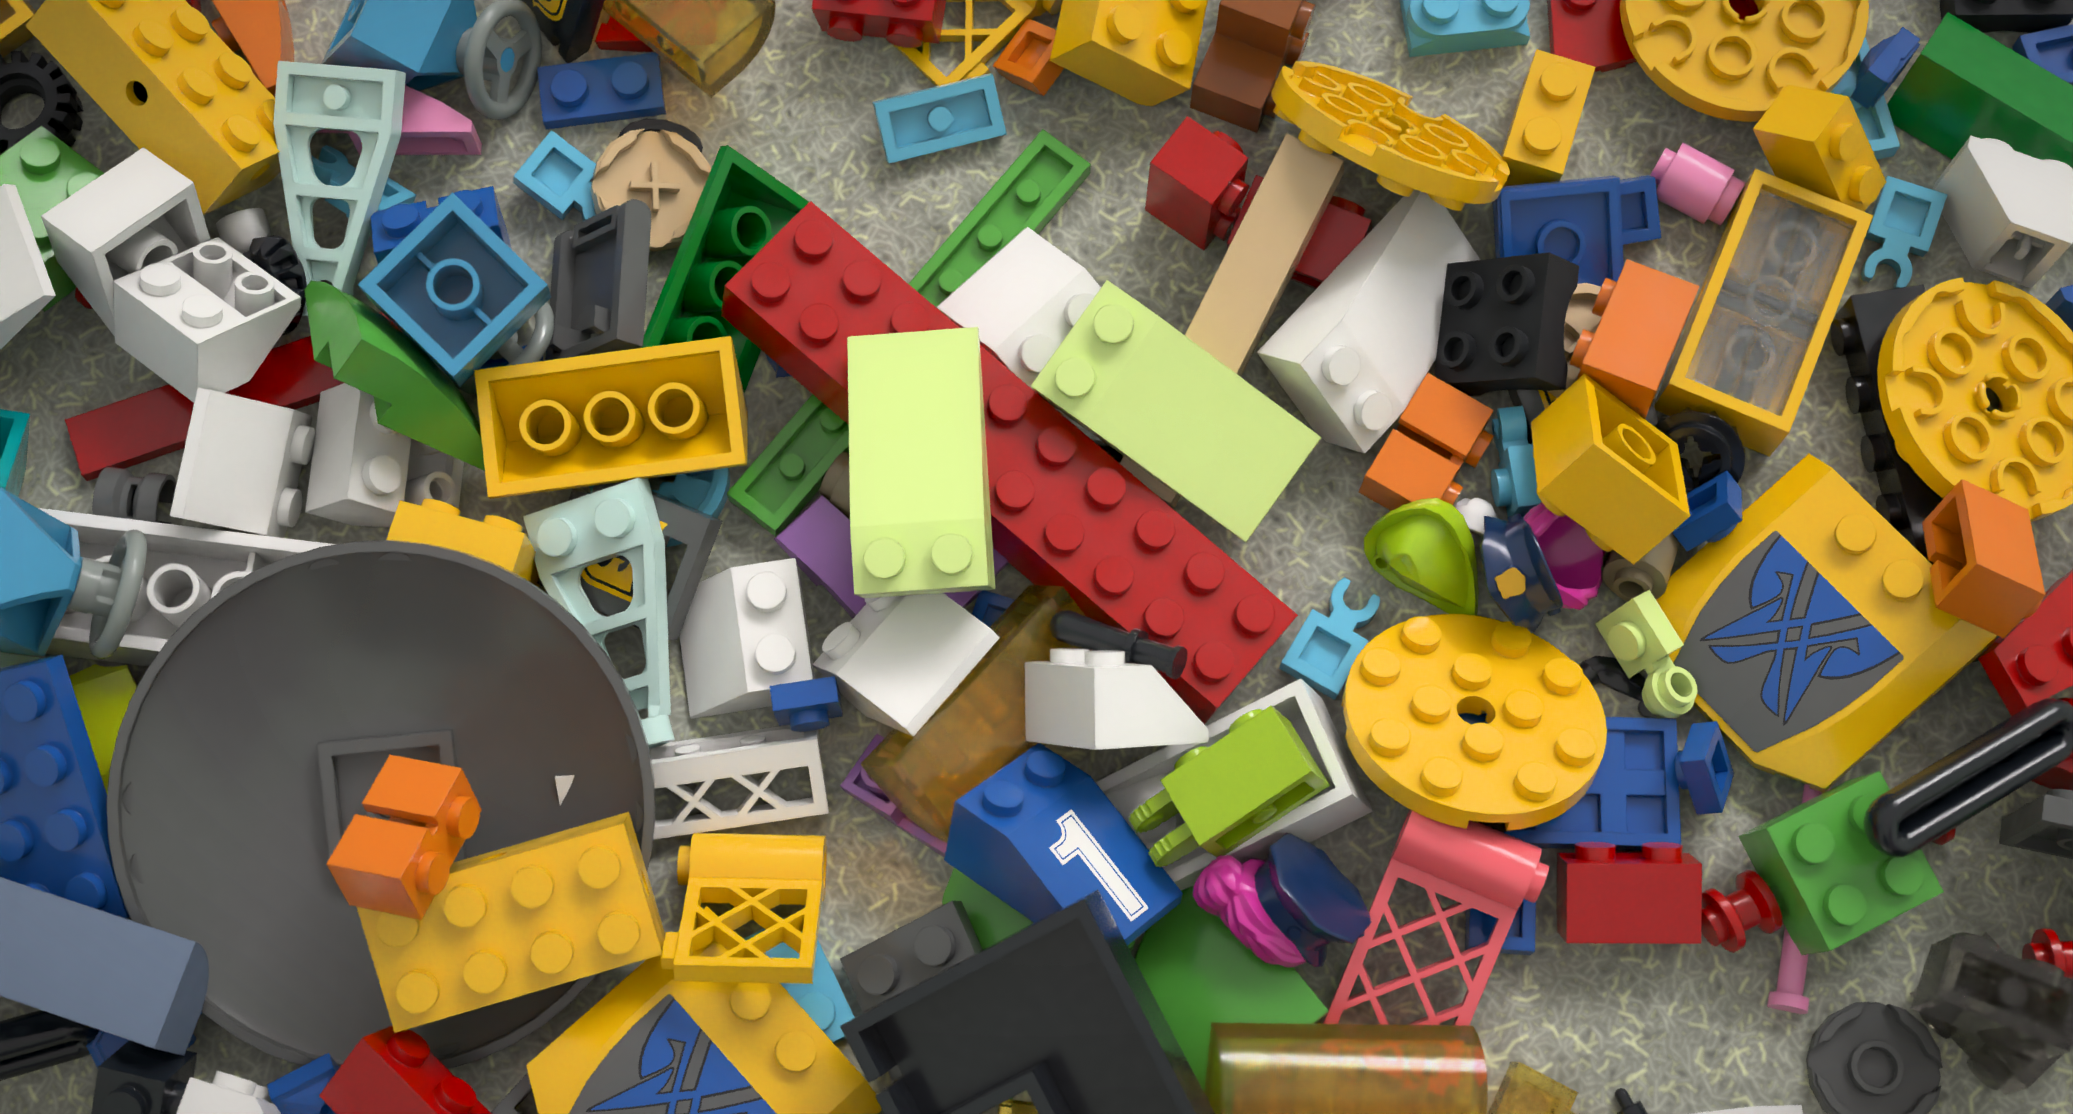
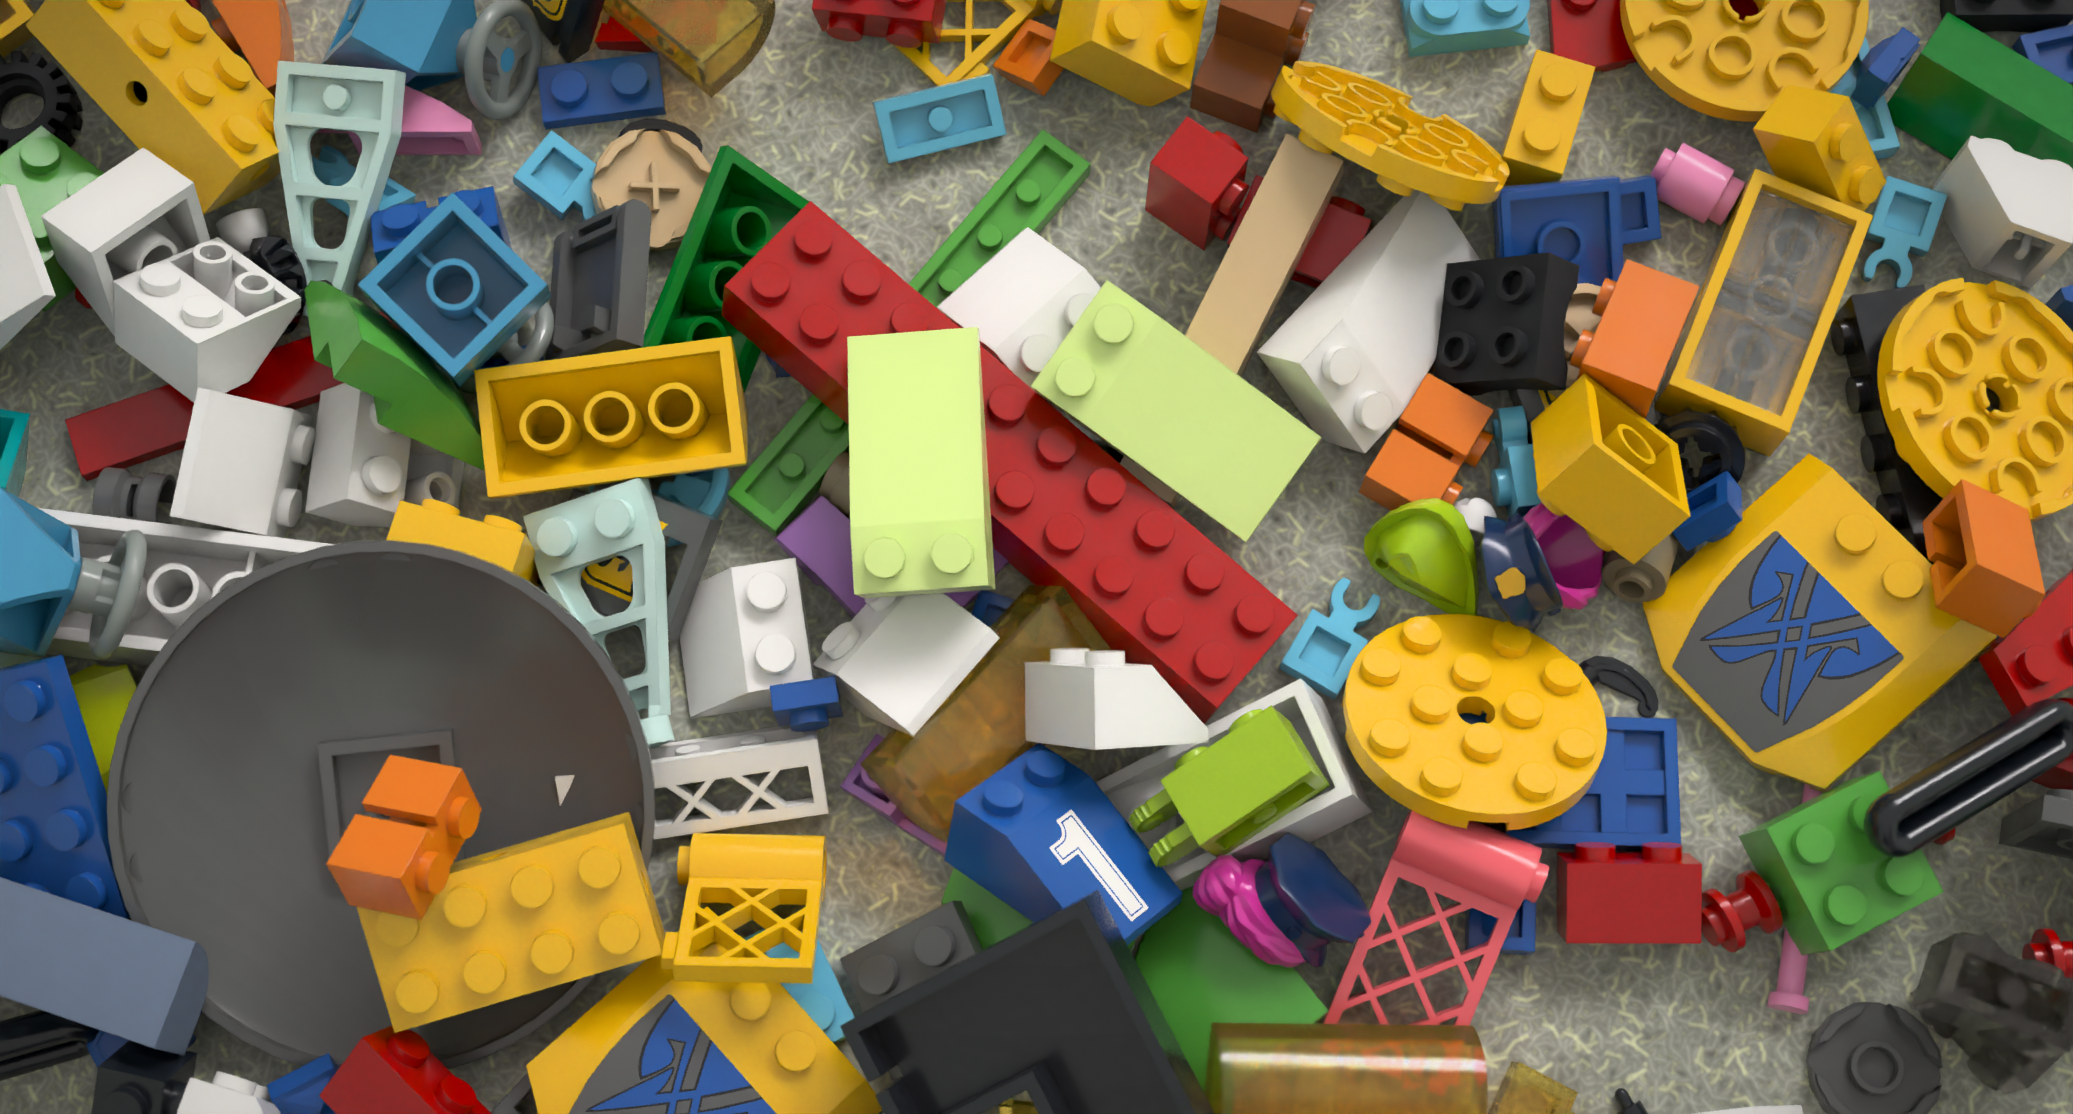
(1097, 636): black piece -> none
(1642, 641): yellowish green plate -> none
(1705, 768): blue plate -> none

